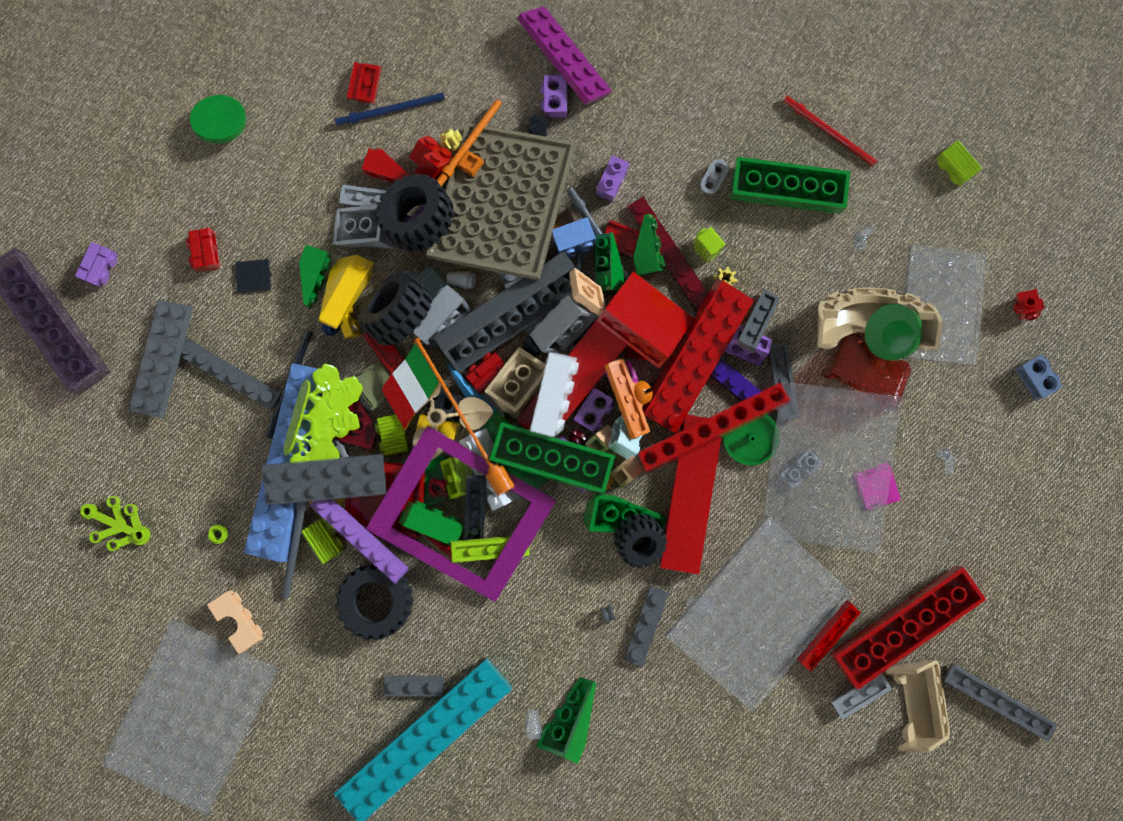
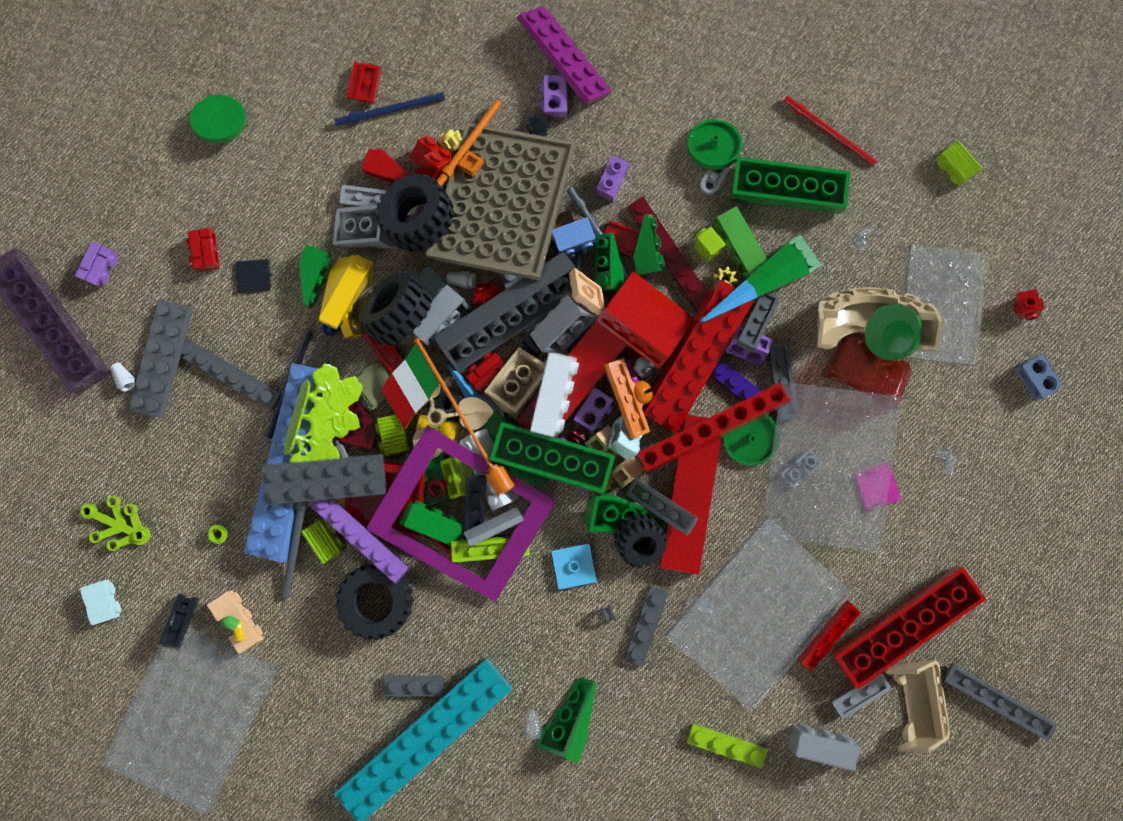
(100, 602): none -> light aqua brick
(122, 377): none -> white cone
(178, 622): none -> black plate
(234, 625): none -> arm
(484, 293): none -> red brick
(493, 526): none -> light grey tile
(574, 566): none -> medium azure plate
(644, 367): none -> light grey plate
(662, 506): none -> dark grey plate
(714, 144): none -> green piece
(727, 745): none -> lime plate
(740, 241): none -> bright green brick
(787, 265): none -> green plate
(823, 746): none -> light grey brick

